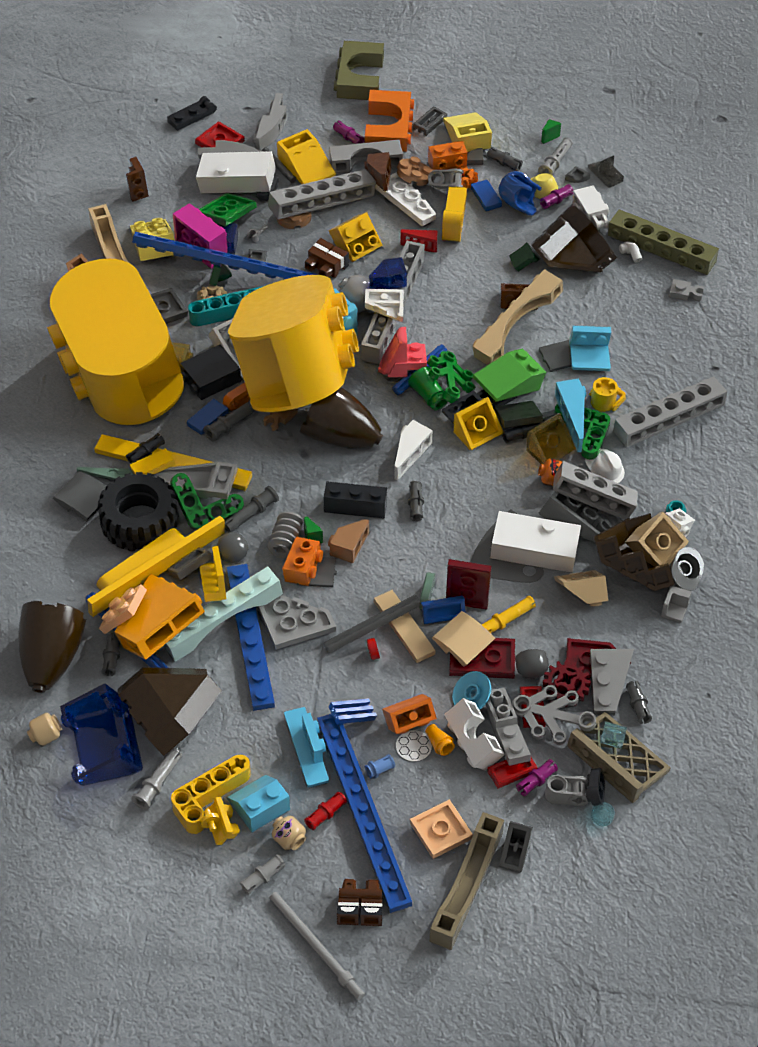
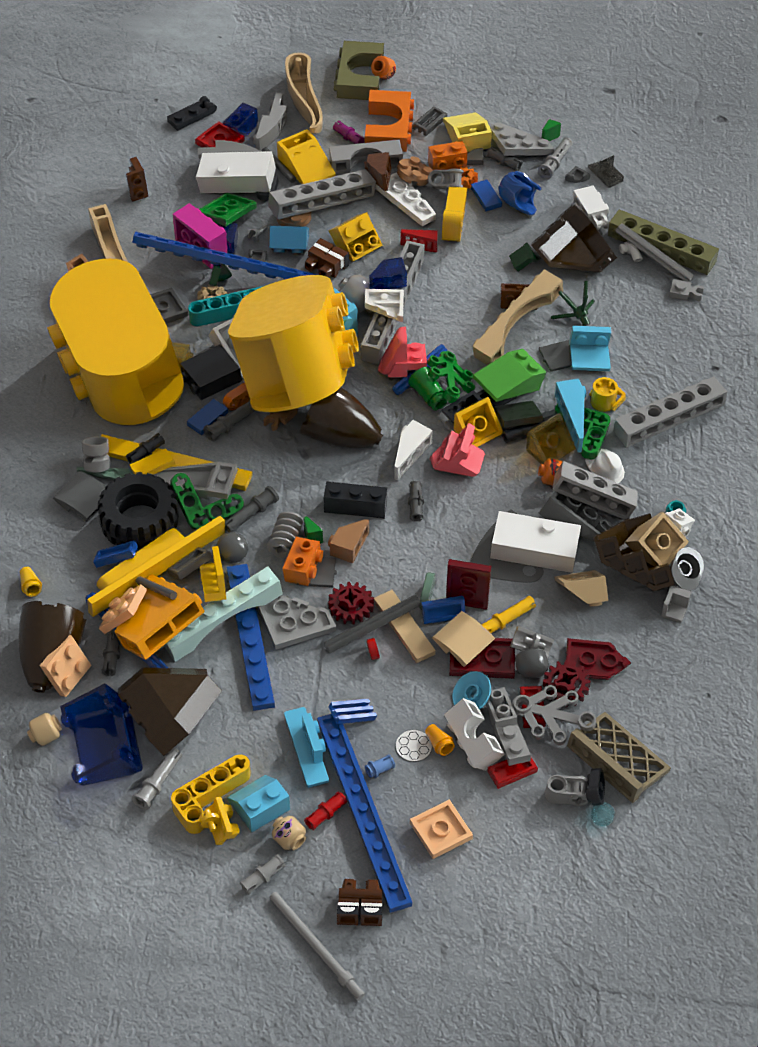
(30, 582): none -> yellow cone
(65, 666): none -> light nougat plate
(96, 454): none -> light grey wheel
(115, 554): none -> blue tile
(156, 587): none -> dark grey bar
(157, 227): light yellow slope -> none
(243, 119): none -> clear blue slope
(289, 238): none -> dark azure slope
(301, 91): none -> tan animal
(360, 598): none -> dark red gear
(383, 67): none -> orange head
(409, 714): orange brick -> none
(458, 454): none -> coral piece
(462, 894): dark tan arch -> none
(516, 846): dark grey slope -> none
(517, 142): none -> light grey plate
(526, 639): none -> light grey hips
(537, 777): magenta pin -> none
(546, 182): light yellow hat -> none
(556, 196): magenta pin -> none
(579, 312): none -> dark green plant
(608, 677): light grey wing -> none
(613, 735): clear light blue tile -> none
(638, 702): dark grey pin -> none
(654, 253): none -> light grey axle

